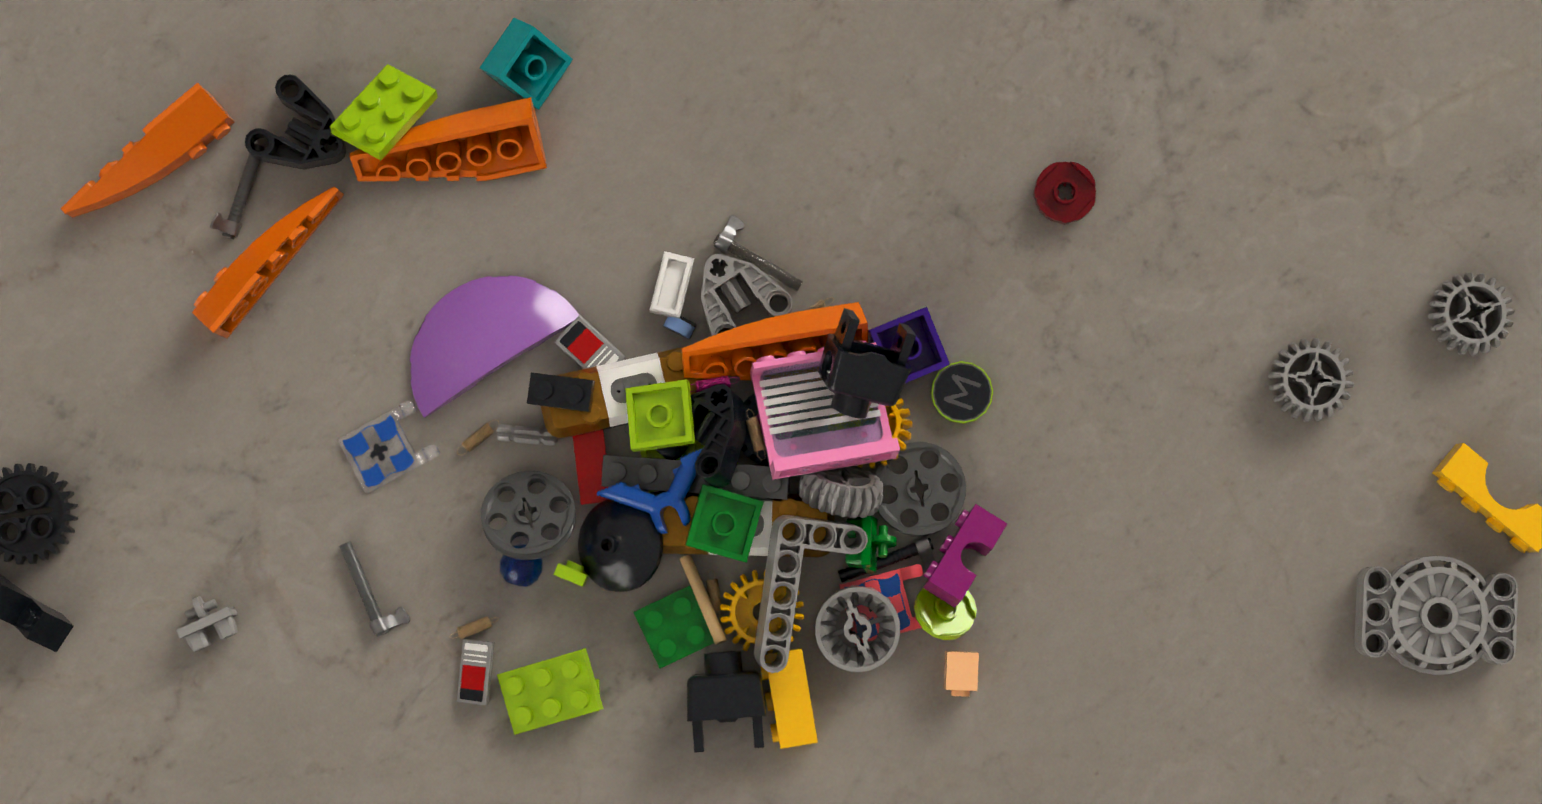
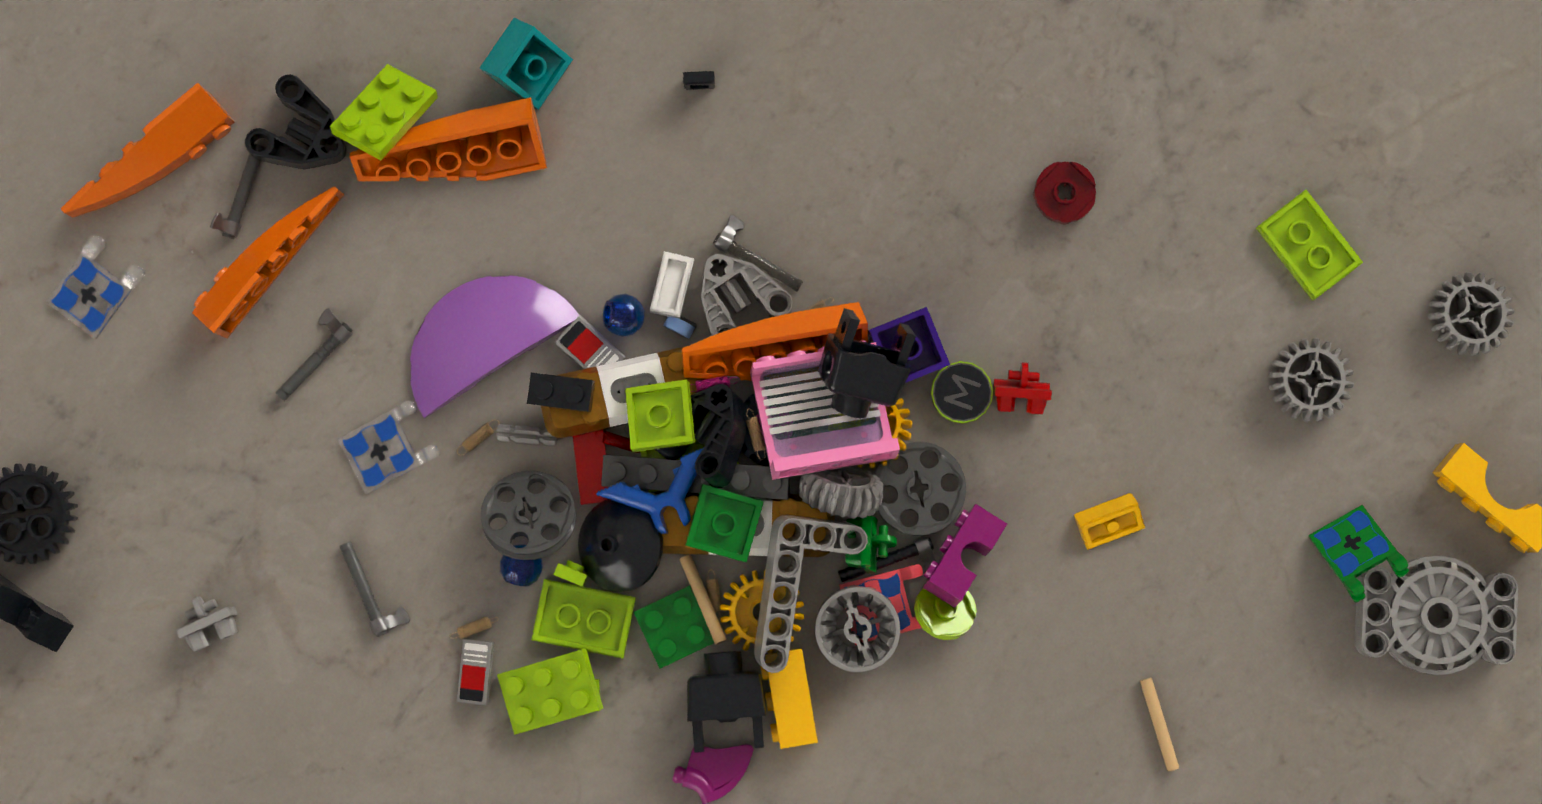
(91, 293): none -> clear flag
(340, 333): none -> dark grey piece
(583, 618): none -> lime tile
(616, 440): none -> red piece
(623, 315): none -> clear blue piece
(699, 80): none -> black tile
(714, 771): none -> magenta arm
(961, 672): light nougat brick -> none
(1035, 392): none -> red hips
(1109, 521): none -> yellow slope
(1159, 724): none -> tan bar
(1309, 245): none -> lime tile
(1355, 546): none -> green flag

